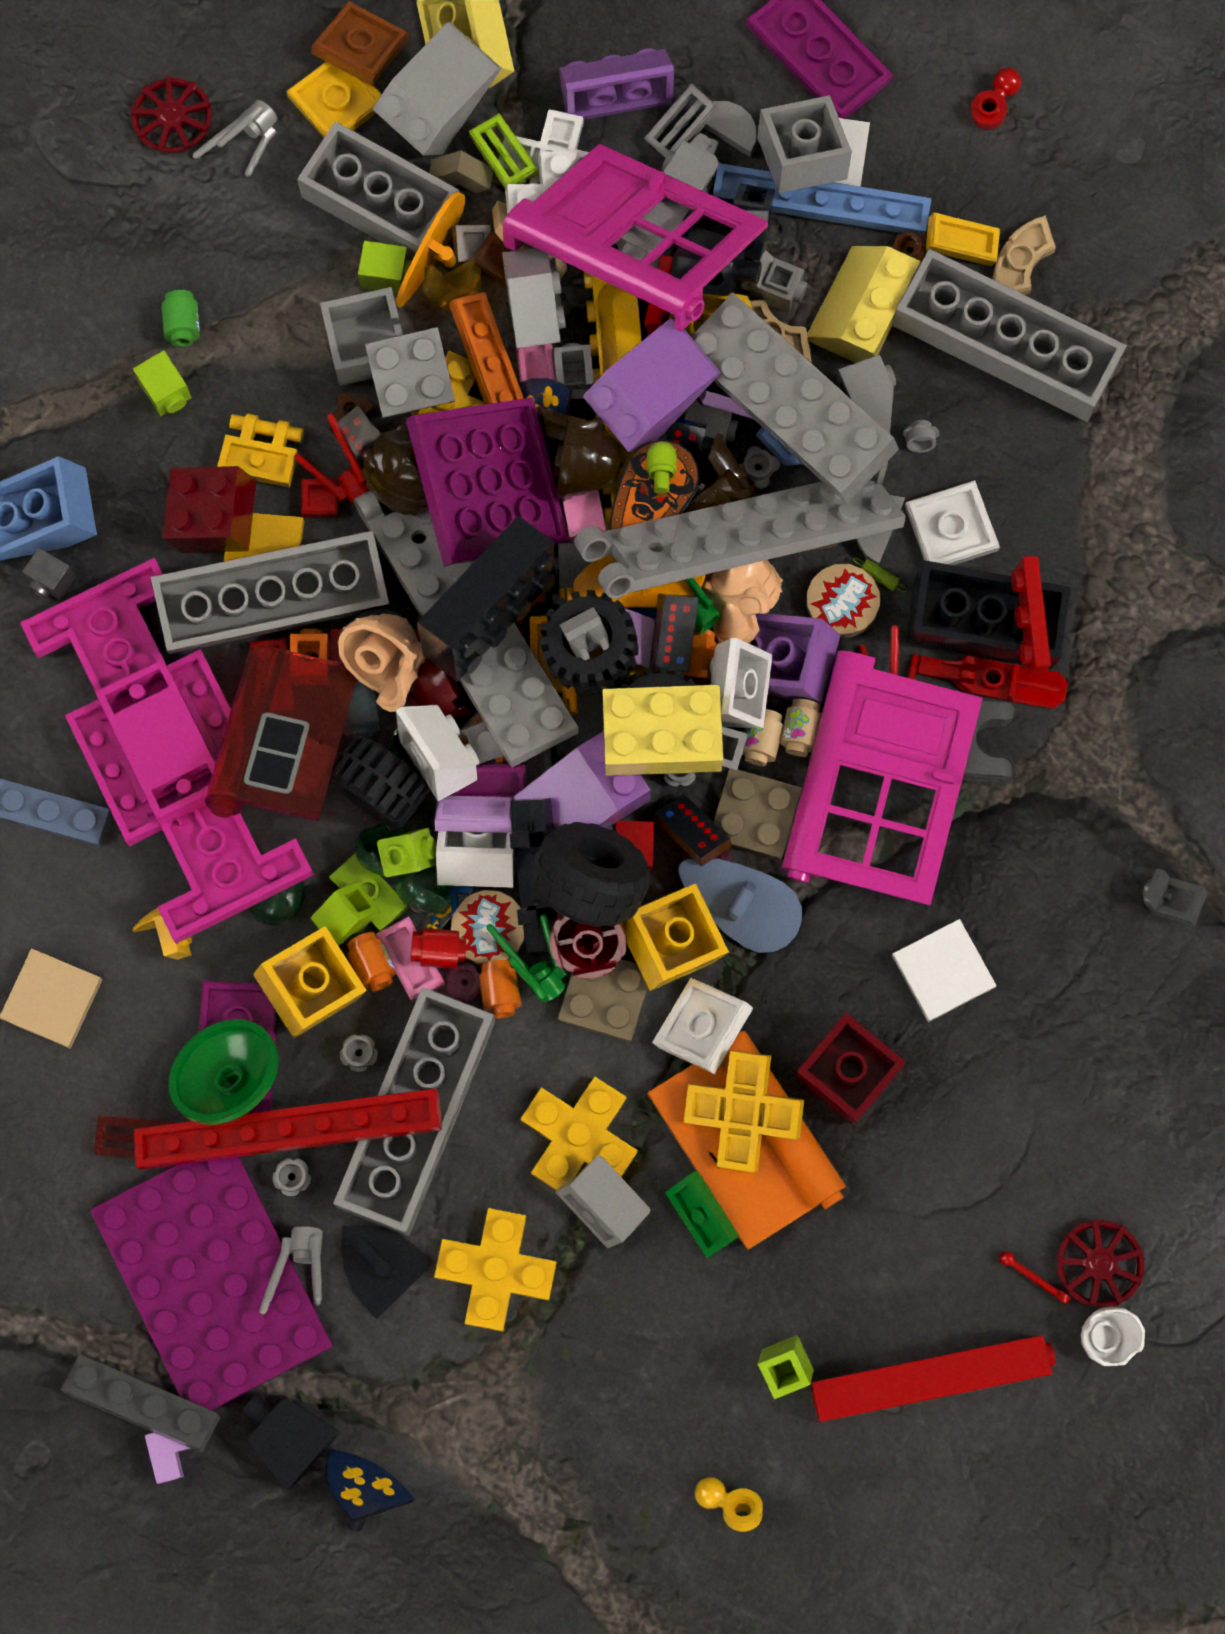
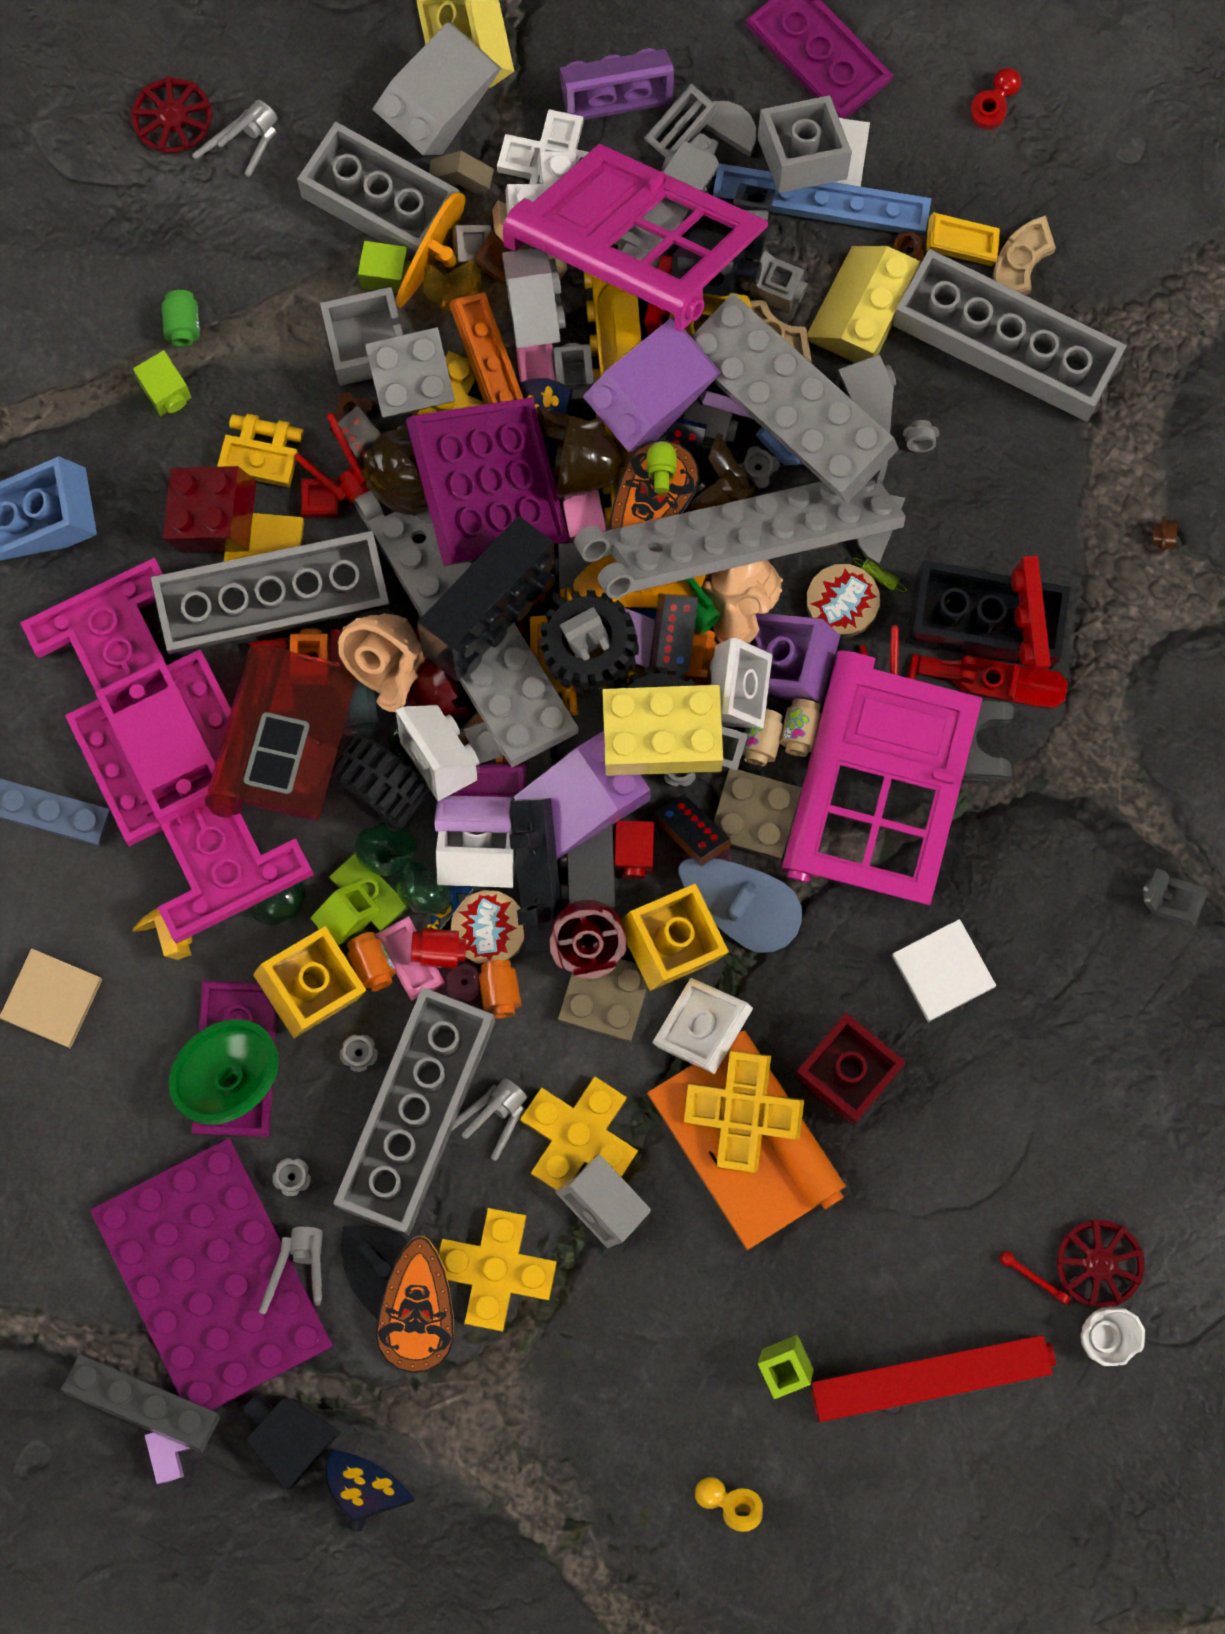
(48, 575): flat silver plate -> none
(102, 1136): clear red tile -> none
(289, 1129): red plate -> none
(334, 96): yellow tile -> none
(360, 43): dark orange tile -> none
(407, 852): lime bracket -> none
(416, 1310): none -> shield
(502, 1100): none -> light grey plant
(518, 176): lime tile -> none
(541, 977): green plant -> none
(590, 874): black tyre -> none
(702, 1214): green plate -> none
(952, 525): white tile -> none
(1165, 534): none -> reddish brown plate

